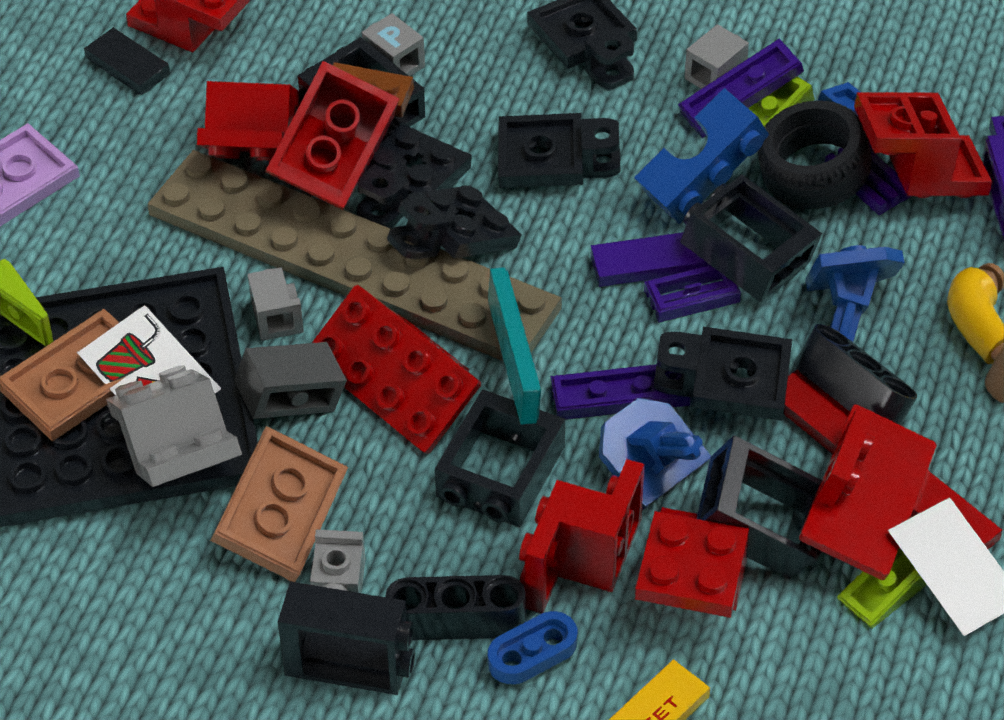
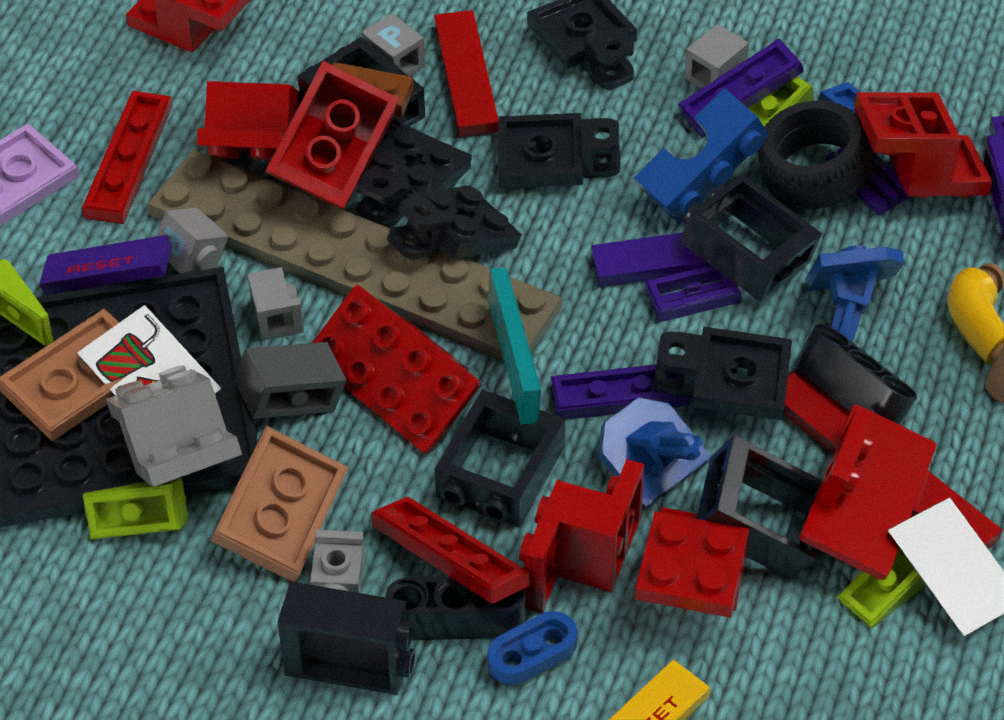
(106, 265): none -> dark purple tile
(127, 61): black tile -> none
(127, 157): none -> red tile
(136, 509): none -> lime slope
(194, 239): none -> light grey brick
(450, 549): none -> red tile
(466, 73): none -> red tile

